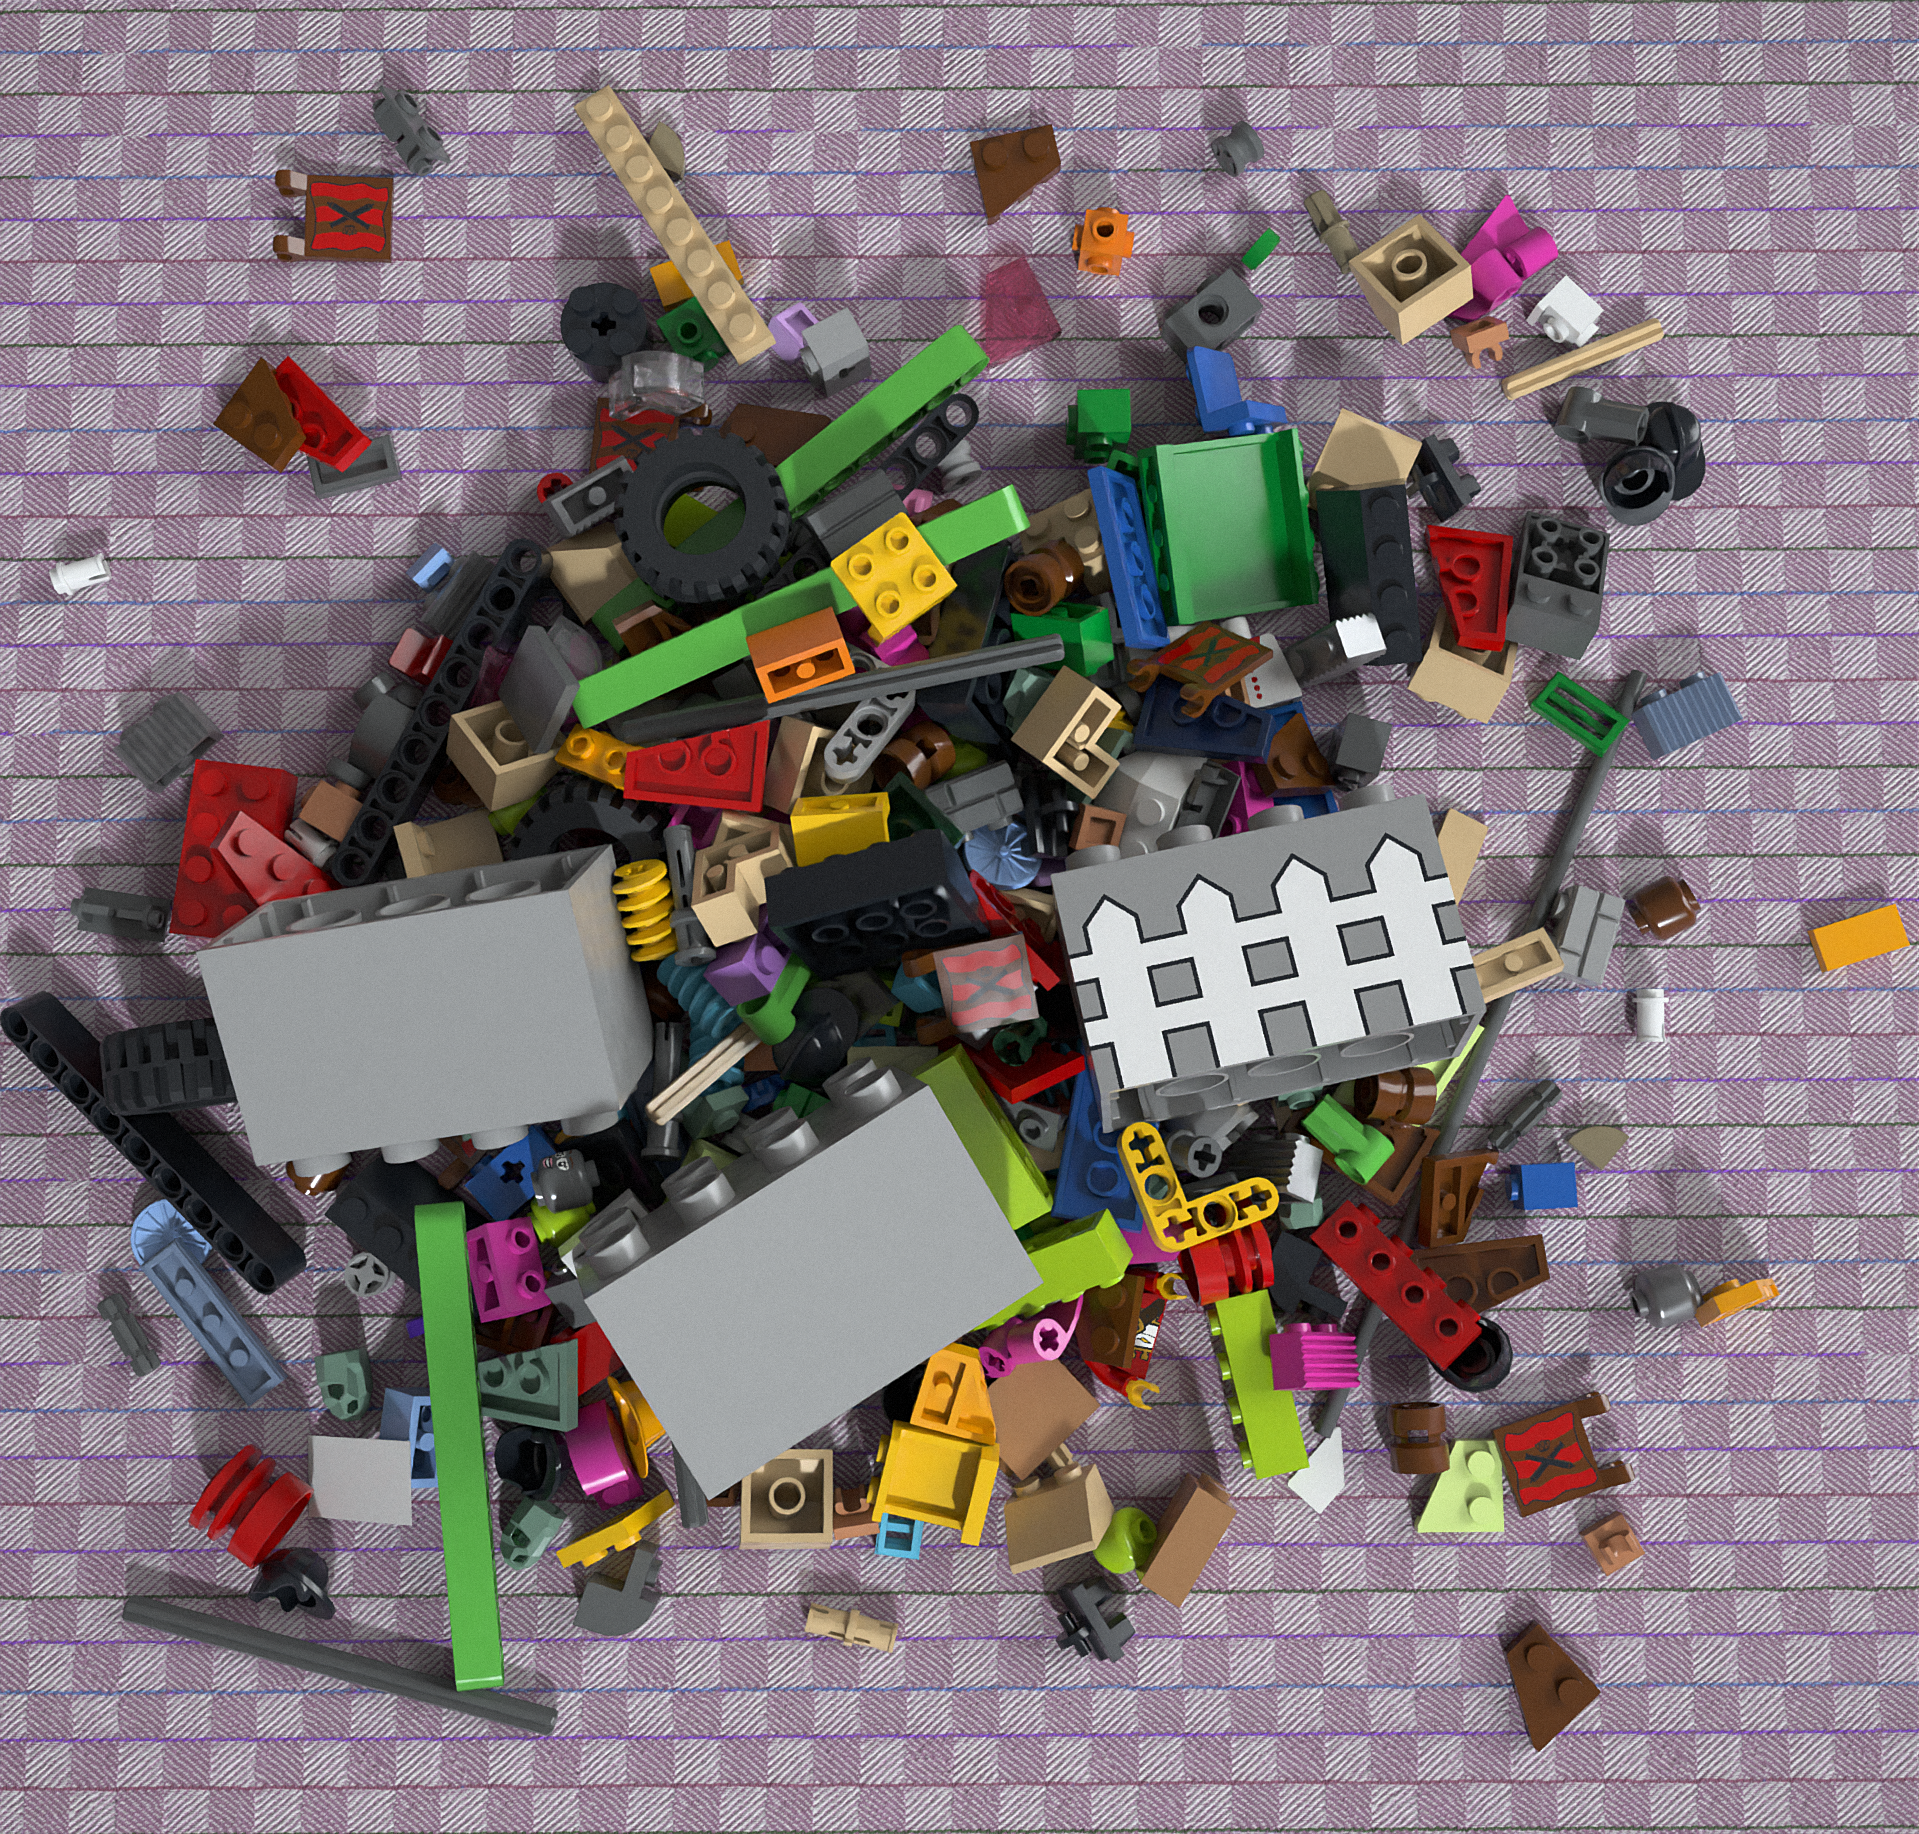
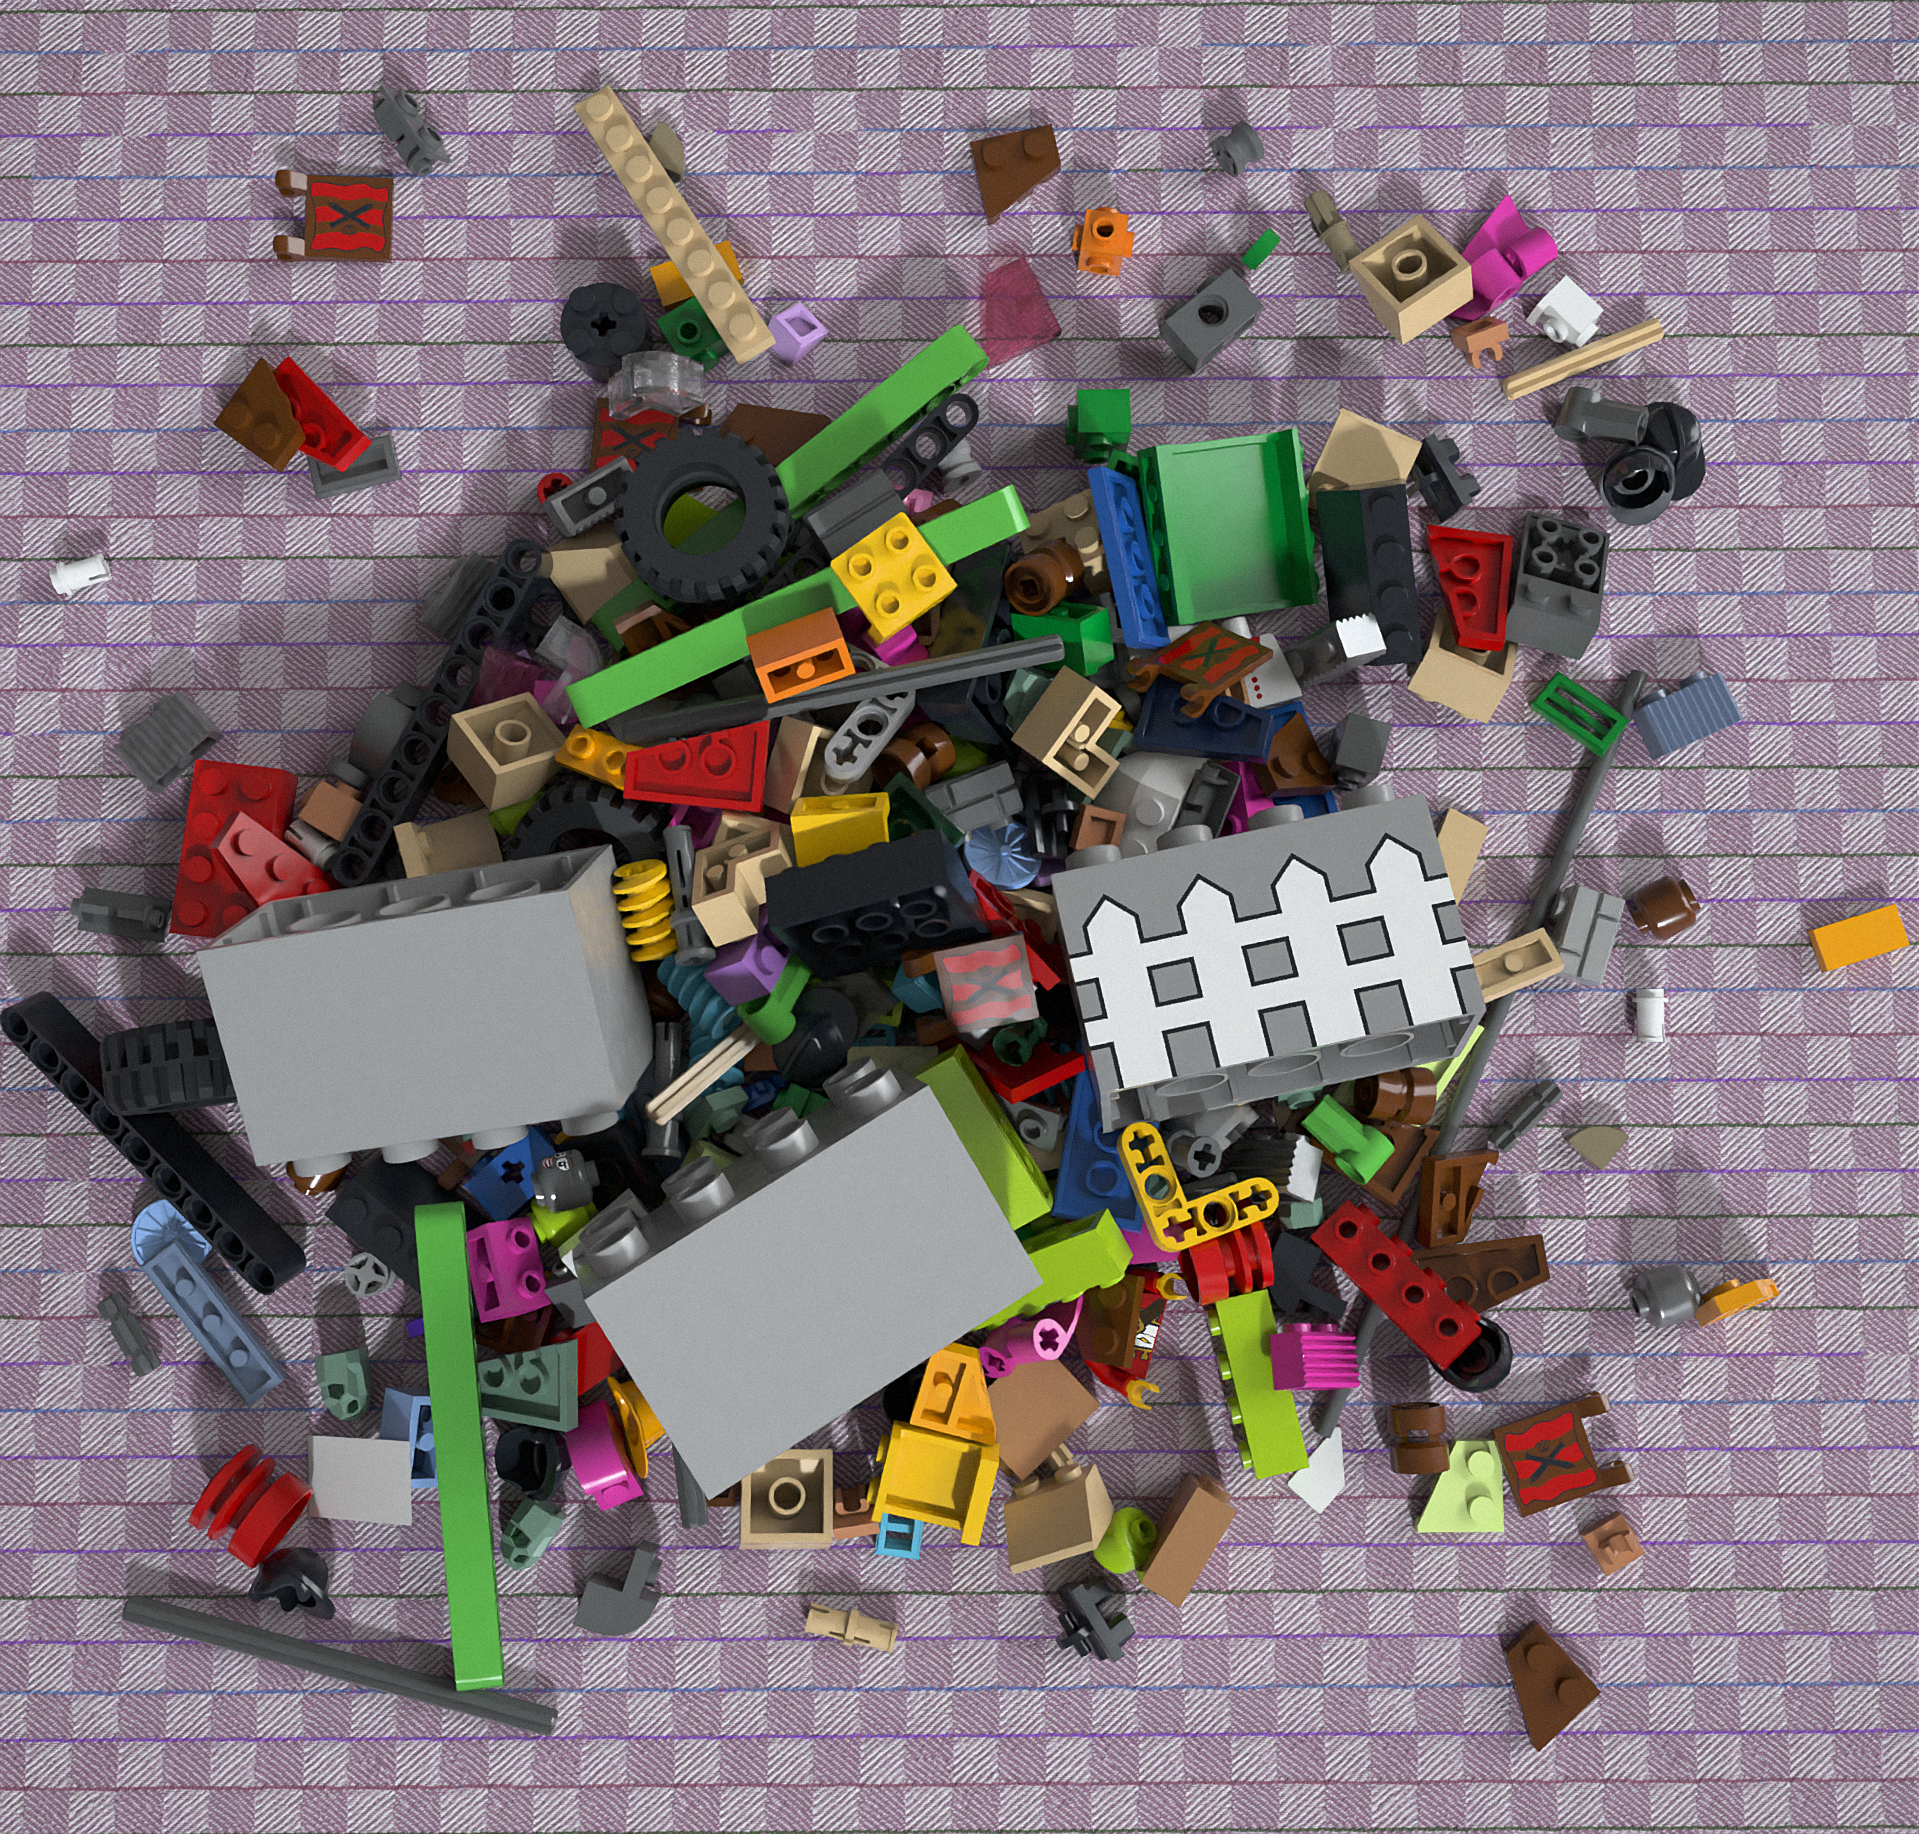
(366, 694): dark grey tile -> none
(419, 655): red bracket -> none
(431, 567): light blue slope -> none
(538, 689): dark grey tile -> none
(619, 1531): yellow wing -> none
(835, 353): light grey brick -> none
(1219, 398): blue bracket -> none
(1542, 1185): blue brick -> none

